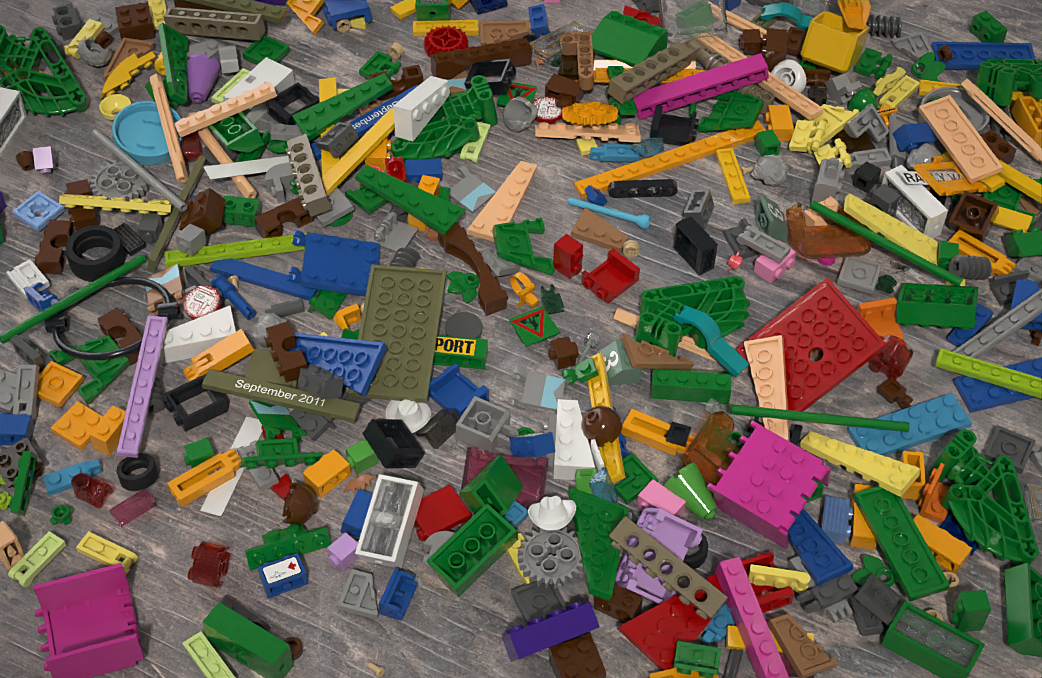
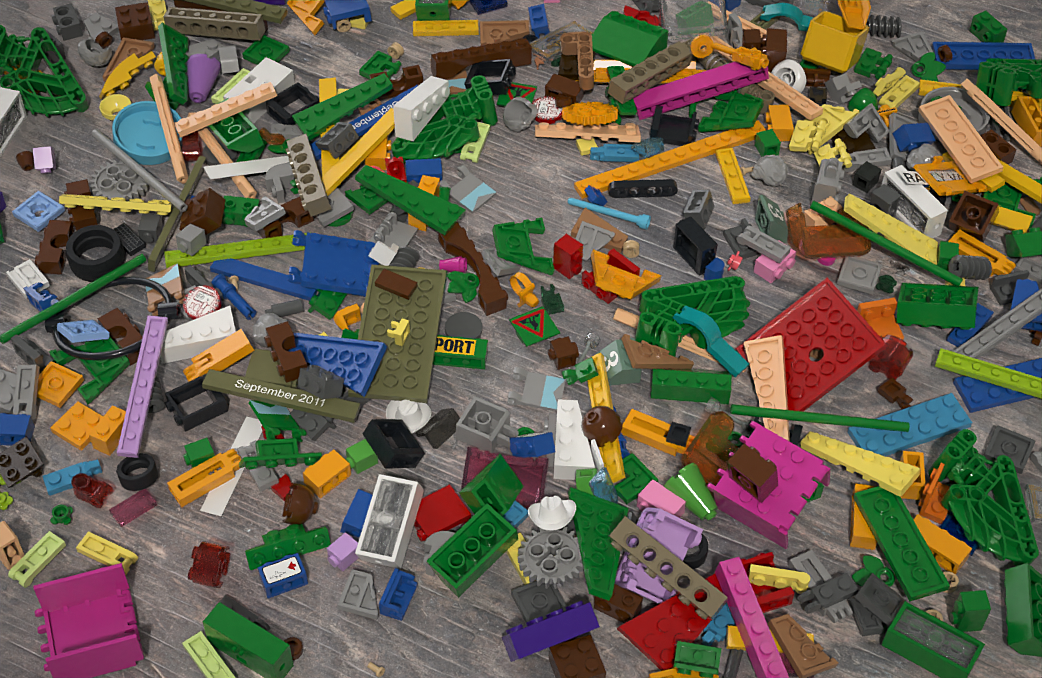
(23, 483): green plate -> none
(82, 331): none -> light blue piece
(90, 29): light yellow plate -> none
(264, 214): none -> light grey wing
(271, 138): none -> clear orange arm
(359, 483): nougat piece -> none
(383, 253): none -> white panel
(396, 284): none -> reddish brown tile
(401, 332): none -> light yellow tile
(431, 234): nougat tile -> none
(444, 40): red gear -> none
(454, 264): none -> dark pink cone
(455, 390): blue panel -> none
(505, 202): light nougat wing -> none
(592, 238): none -> light grey wing
(620, 281): none -> light orange wing
(714, 269): none -> blue brick
(734, 35): none -> light grey slope
(749, 57): none -> light orange piece
(753, 472): none -> reddish brown brick
(795, 40): reddish brown plate -> none
(817, 550): blue wing -> none
(835, 518): medium blue brick -> none

